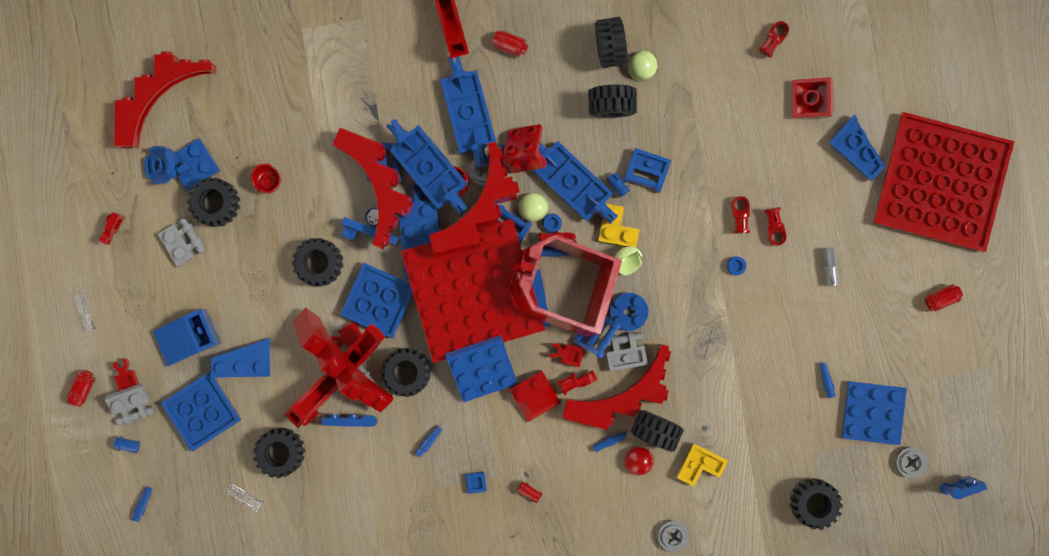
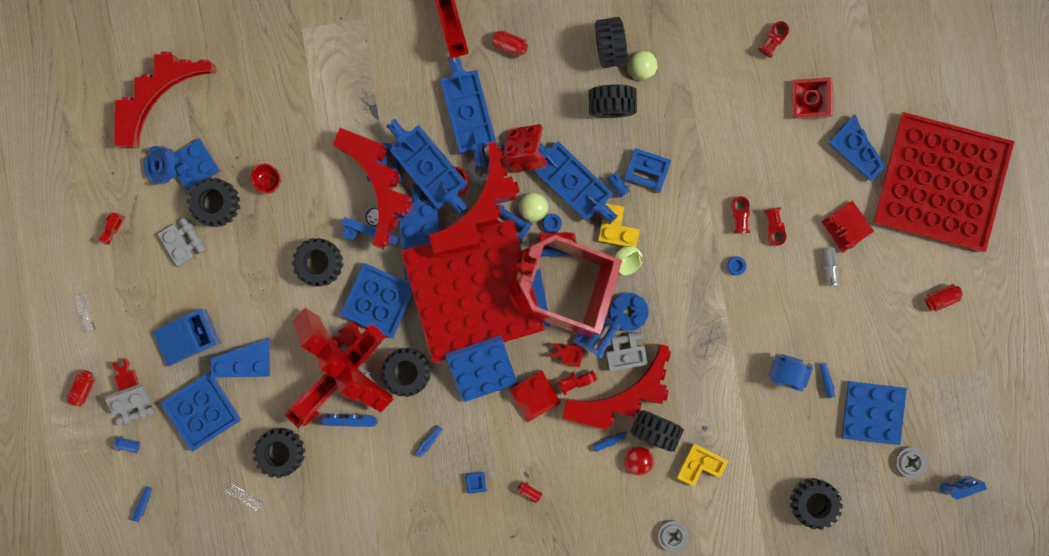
(790, 371): none -> blue brick
(847, 226): none -> red hinge

